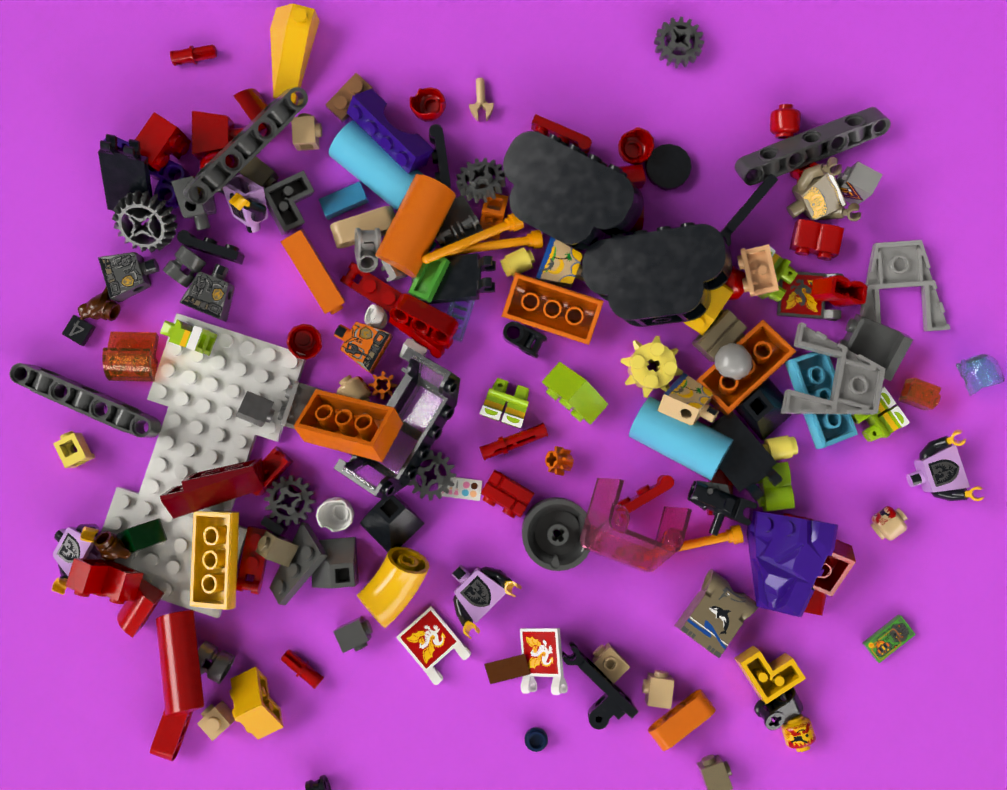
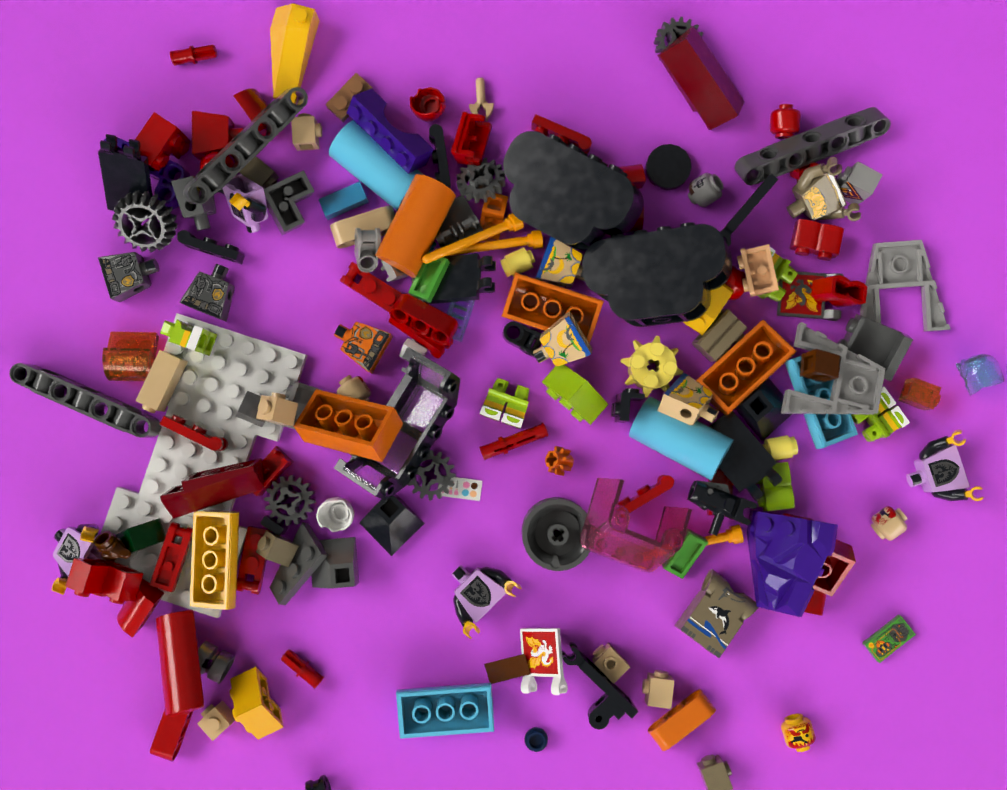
(66, 451): light yellow brick -> none
(78, 330): black tile -> none
(100, 307): reddish brown animal -> none
(161, 382): none -> tan brick
(171, 558): none -> red plate
(190, 260): dark grey wheel -> none
(194, 433): none -> red plate
(277, 409): none -> tan brick
(305, 340): red hair -> none
(313, 271): orange slope -> none
(353, 634): dark grey brick -> none
(375, 317): white tile -> none
(376, 385): orange gear -> none
(394, 584): yellow brick -> none
(429, 641): flag -> none
(445, 710): none -> medium azure brick
(471, 139): none -> red hinge
(507, 494): red brick -> none
(563, 342): none -> torso
(621, 407): none -> black bracket
(636, 146): red hair -> none
(684, 559): none -> bright green tile
(701, 79): none -> dark red slope
(705, 189): none -> light grey head
(733, 361): light grey hair -> none
(772, 678): yellow brick -> none
(780, 709): piece -> none
(820, 365): none -> reddish brown brick

